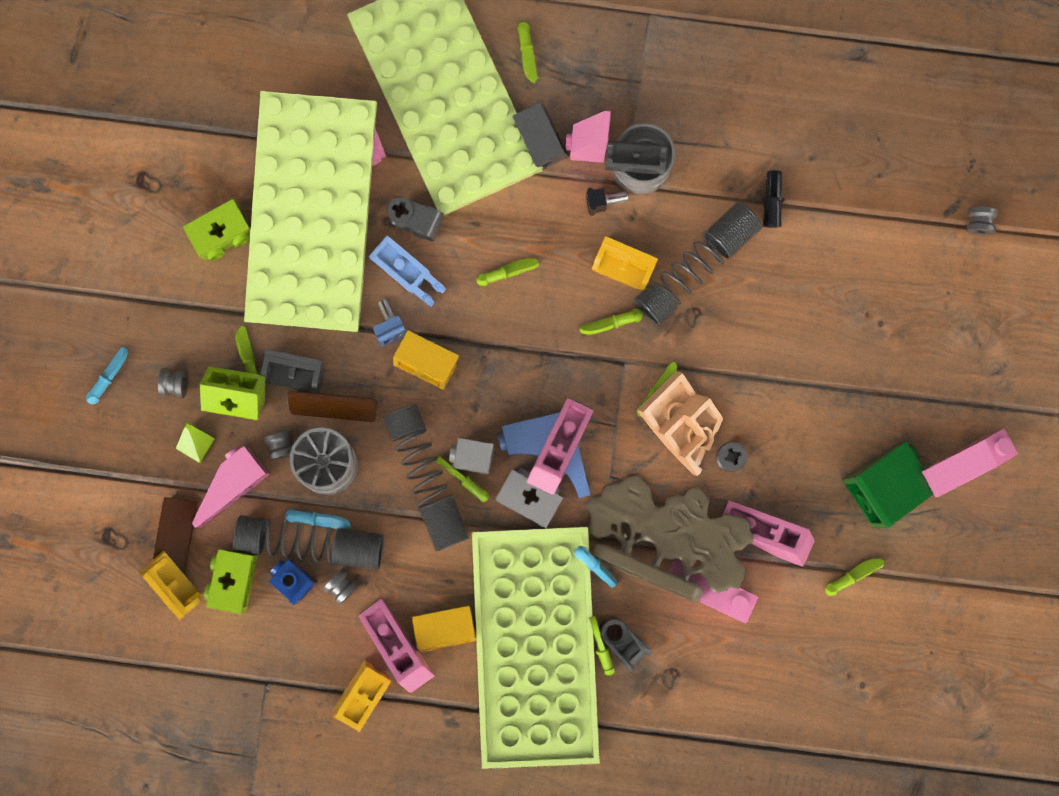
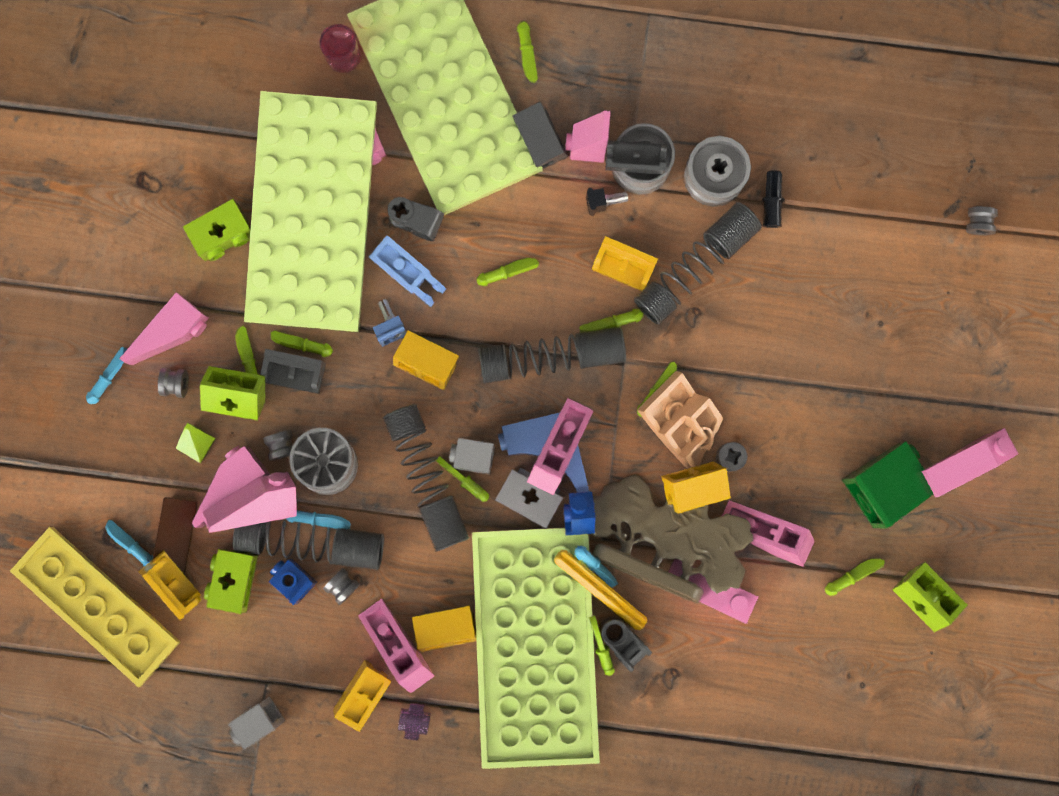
(95, 606): none -> light yellow plate
(127, 542): none -> medium azure piece
(171, 327): none -> bright pink slope
(255, 723): none -> light grey brick
(257, 502): none -> bright pink slope
(301, 344): none -> lime piece
(332, 406): reddish brown slope -> none
(340, 48): none -> clear pink wheel
(414, 721): none -> clear purple gear
(579, 514): none -> blue brick
(593, 349): none -> dark grey piece
(600, 589): none -> yellow axle
(696, 486): none -> yellow hinge
(722, 155): none -> light grey wheel
(930, 597): none -> lime brick

